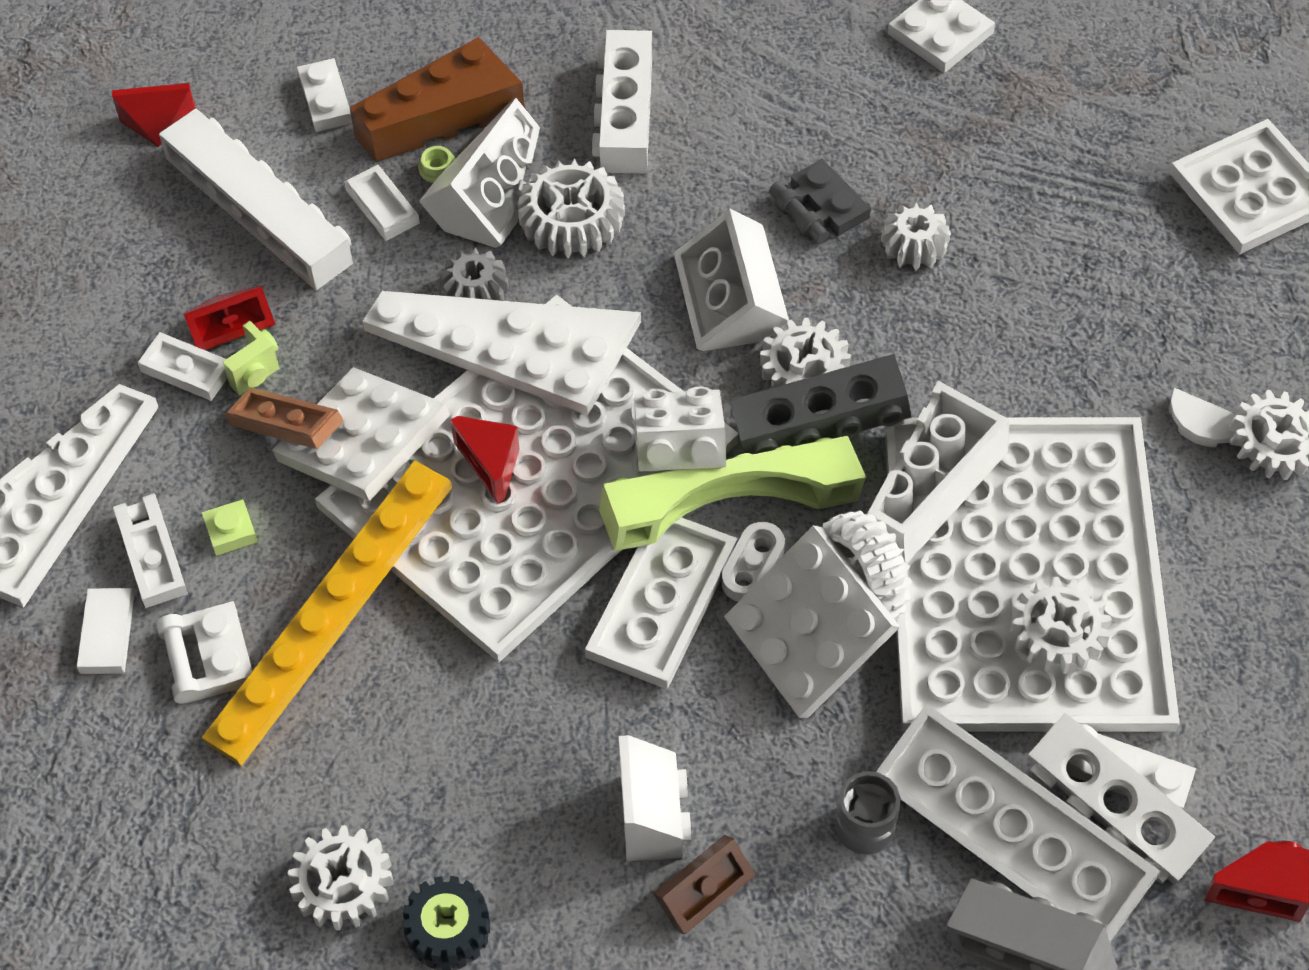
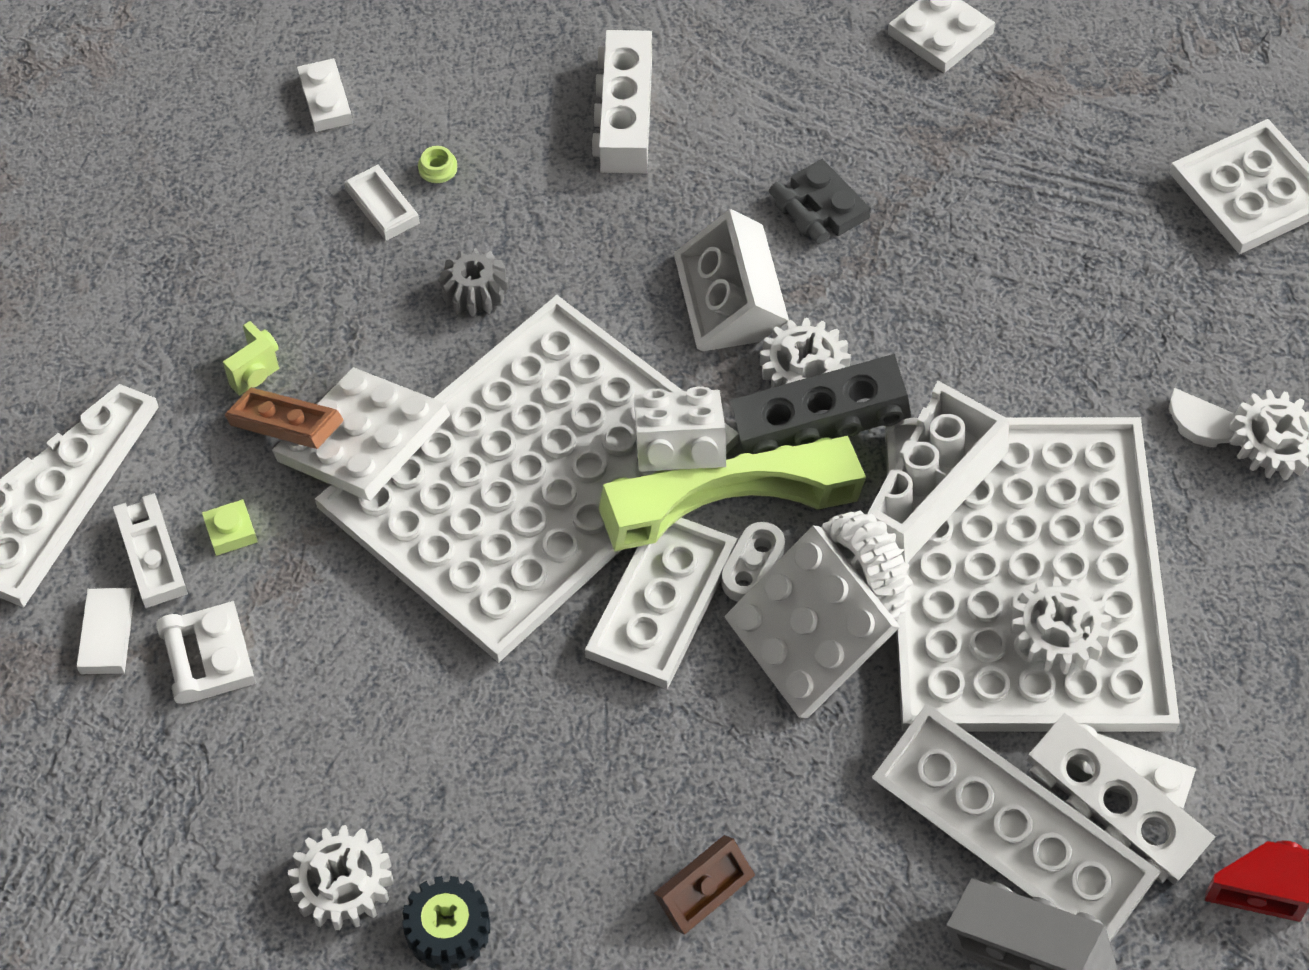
(153, 108): red slope -> none
(184, 366): white plate -> none
(224, 316): red slope -> none
(257, 198): white brick -> none
(326, 613): yellow plate -> none
(436, 101): dark orange wedge -> none
(483, 184): white wedge -> none
(489, 450): red slope -> none
(534, 347): white wing -> none
(572, 220): white gear -> none
(652, 802): white slope -> none
(867, 812): flat silver wheel -> none
(915, 236): white gear -> none

